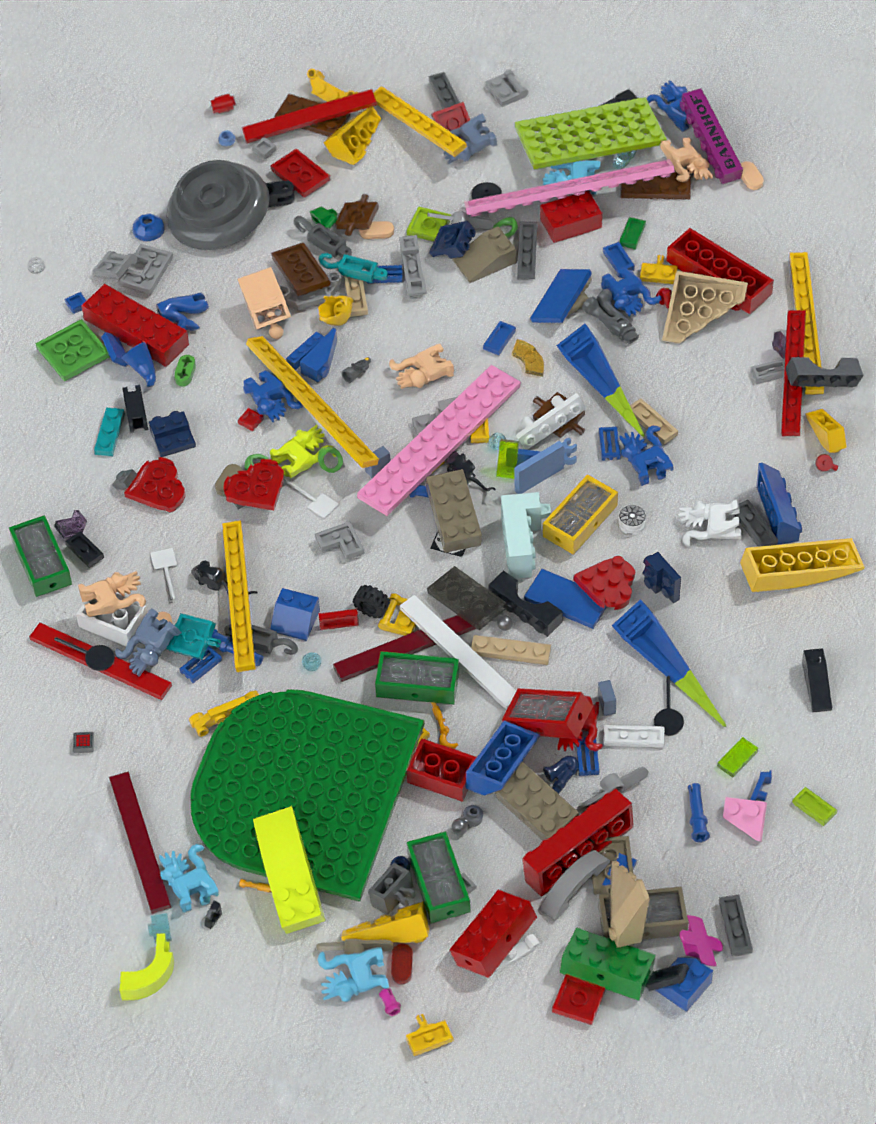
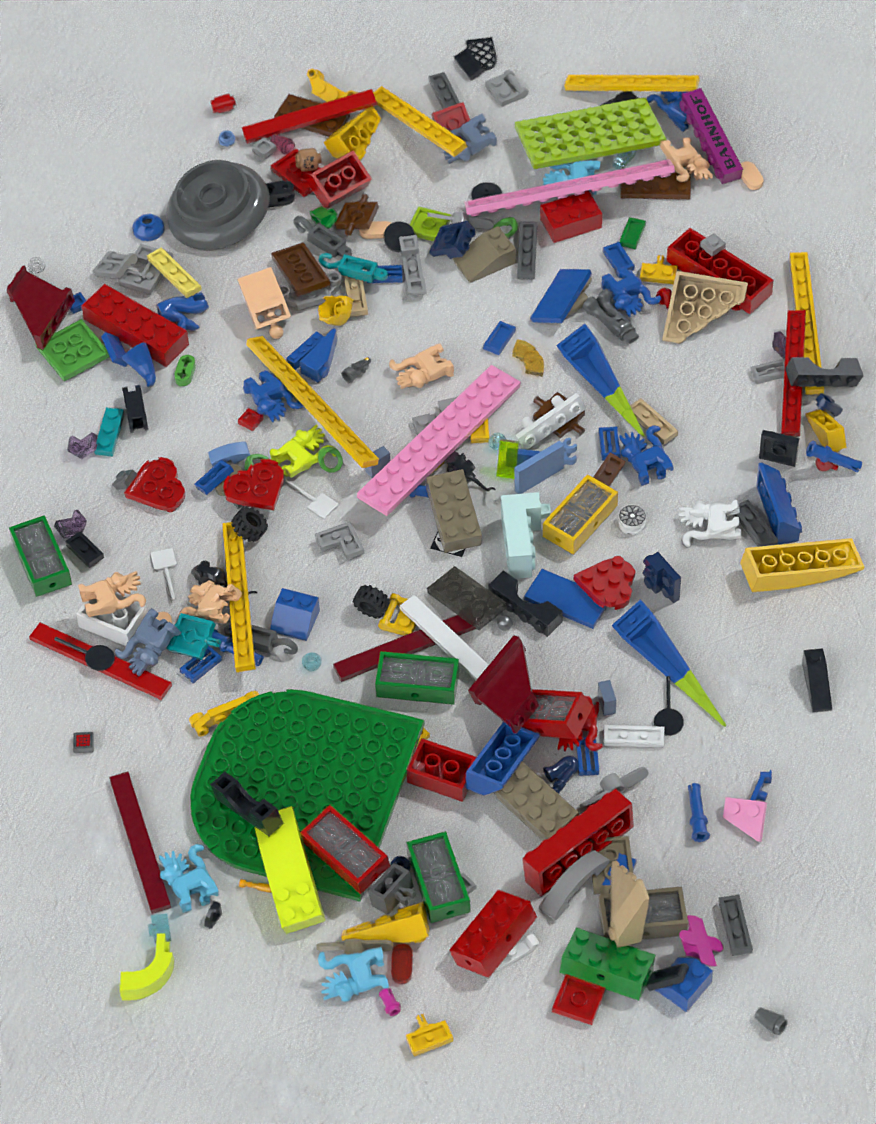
(39, 304): none -> dark red piece
(82, 447): none -> clear purple bracket
(171, 433): dark blue plate -> none
(174, 272): none -> light yellow tile
(211, 601): none -> light nougat animal
(214, 477): none -> blue tile
(234, 451): none -> medium blue slope
(249, 524): none -> black tyre
(259, 814): none -> black arch
(283, 144): none -> clear pink cone
(308, 159): none -> medium nougat head
(338, 619): red tile -> none
(339, 180): none -> red brick
(345, 849): none -> brick
(394, 231): none -> black piece
(443, 729): light orange piece -> none
(460, 826): flat silver plate -> none
(469, 64): none -> black tile
(486, 67): none -> black window
(507, 686): none -> dark red piece
(511, 649): tan plate -> none
(609, 469): none -> reddish brown plate
(639, 83): none -> yellow plate
(713, 244): none -> light grey plate
(737, 757): clear neon green tile -> none
(771, 1020): none -> dark grey cone
(779, 448): none -> black plate
(814, 806): lime tile -> none
(826, 402): none -> dark blue plate
(826, 454): none -> blue pin

